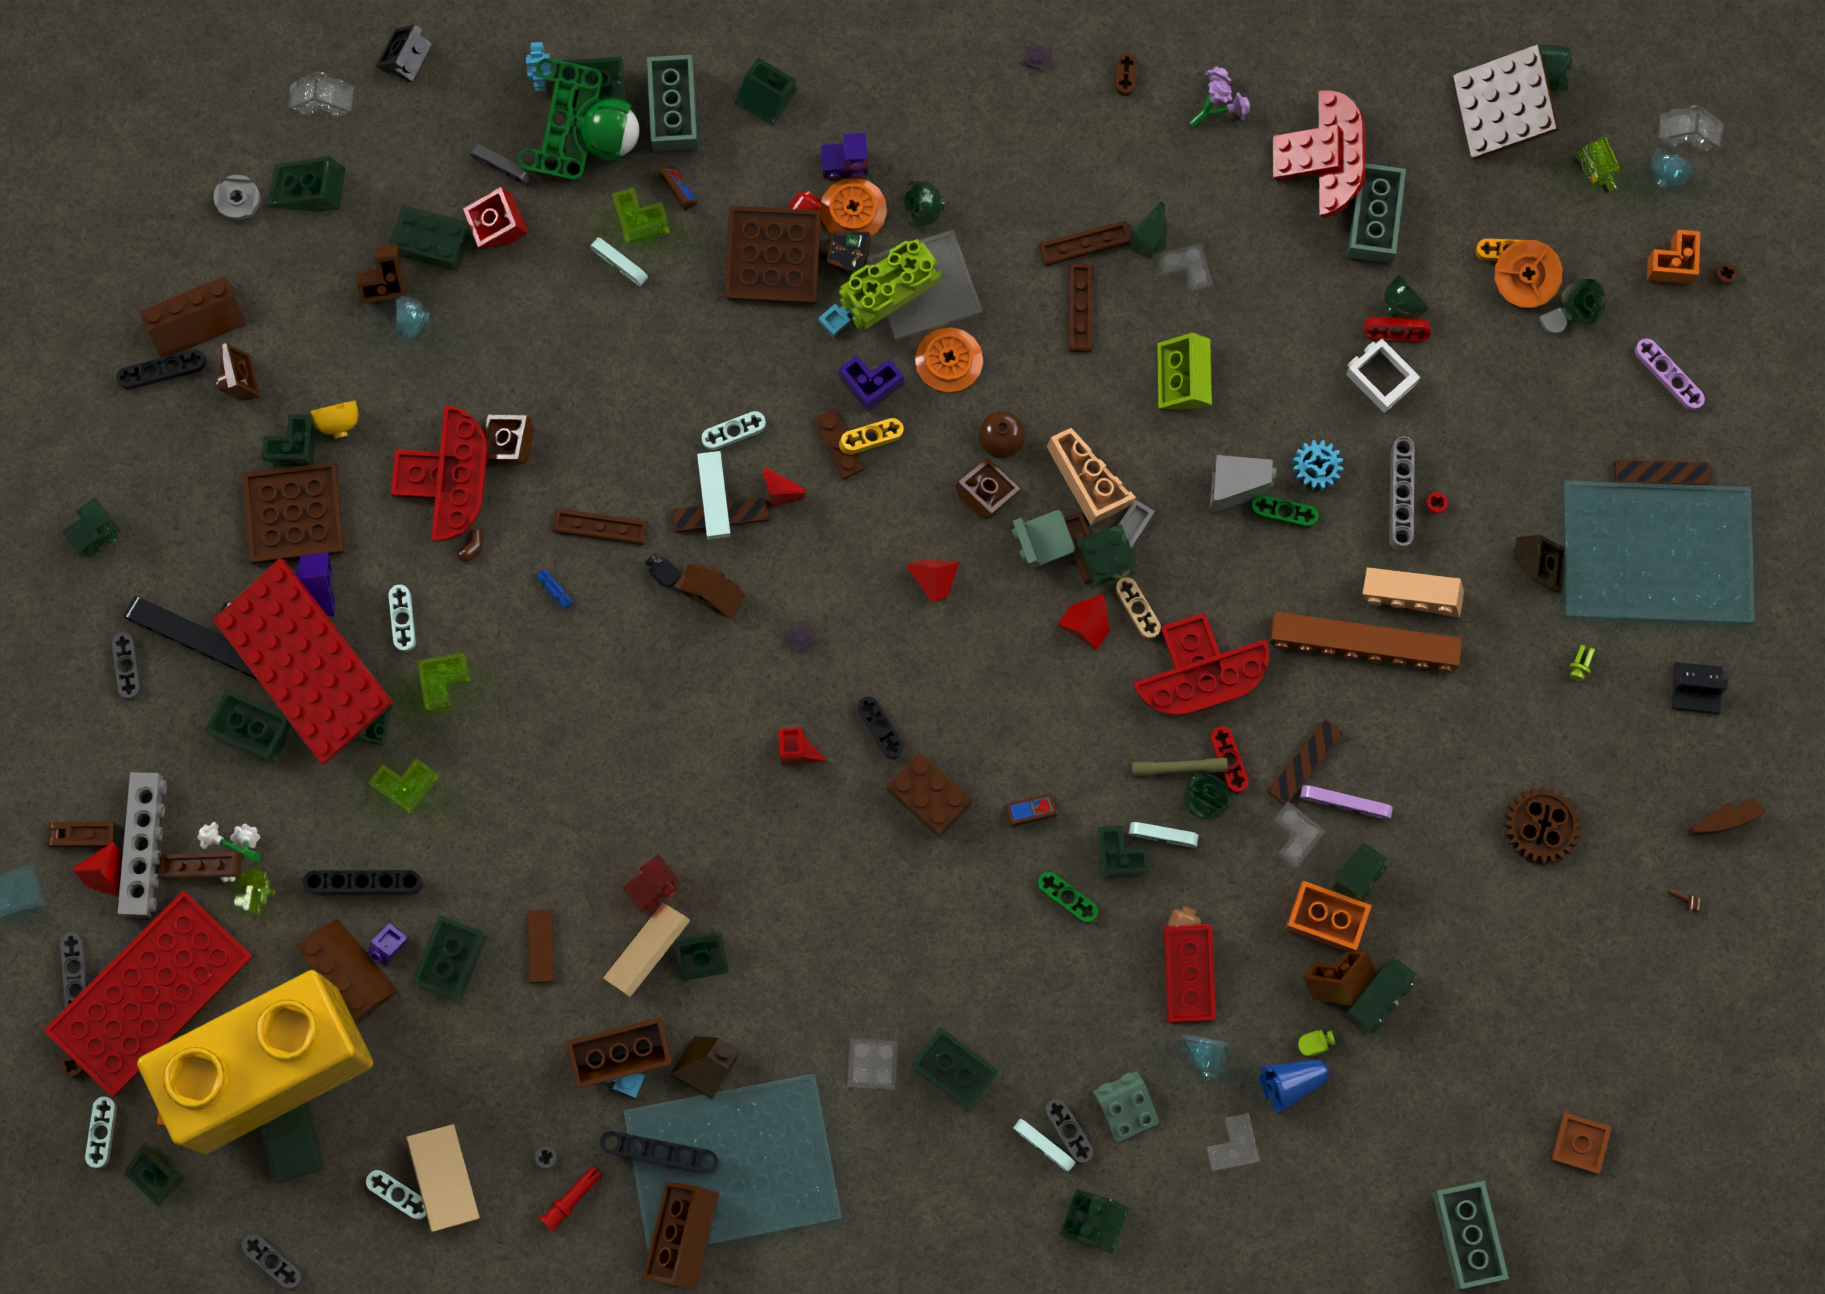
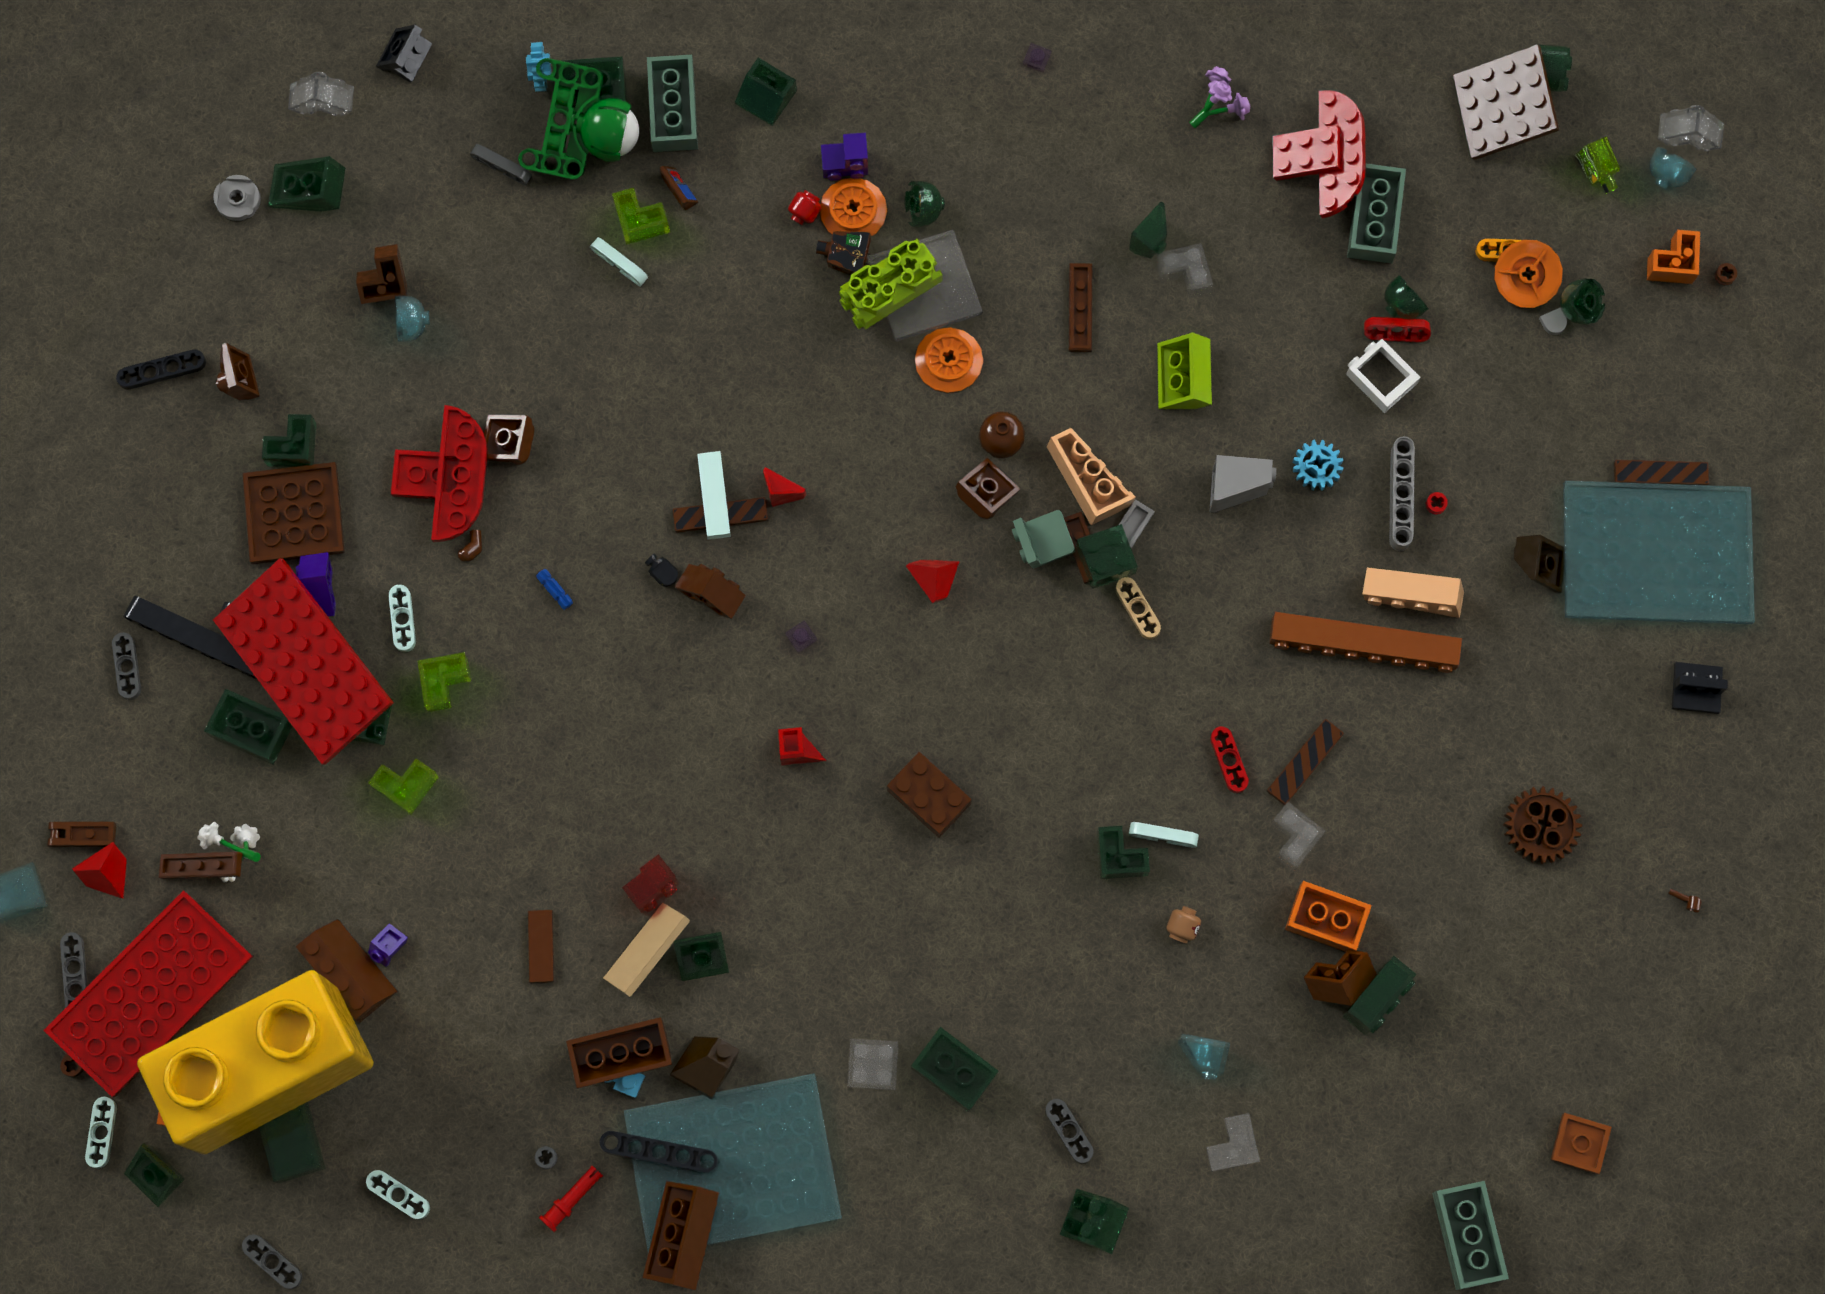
(92, 529): clear green brick -> none
(139, 786): light grey brick -> none
(193, 317): reddish brown slope -> none
(256, 890): clear neon green hips -> none
(336, 418): yellow cylinder -> none
(352, 878): black beam -> none
(430, 238): clear green brick -> none
(442, 1178): tan tile -> none
(449, 959): clear green brick -> none
(495, 219): red slope -> none
(600, 526): reddish brown tile -> none
(734, 422): light aqua beam -> none
(772, 254): reddish brown plate -> none
(831, 432): reddish brown plate -> none
(835, 319): medium azure plate -> none
(864, 444): yellow beam -> none
(869, 386): dark purple brick -> none
(883, 745): black beam -> none
(1031, 810): slope -> none
(1044, 1144): light aqua beam -> none
(1085, 243): reddish brown tile -> none
(1085, 903): green beam -> none
(1087, 620): red slope -> none
(1126, 1106): sand green bracket -> none
(1131, 74): reddish brown beam -> none
(1189, 973): red tile -> none
(1200, 672): red plate -> none
(1207, 797): clear green cylinder -> none
(1208, 765): olive piece -> none
(1291, 505): green beam -> none
(1292, 1081): blue cone -> none
(1315, 1043): lime arm -> none
(1346, 802): lavender beam -> none
(1361, 870): clear green brick -> none
(1578, 670): lime arm -> none
(1672, 372): lavender beam -> none
(1728, 818): reddish brown slope -> none

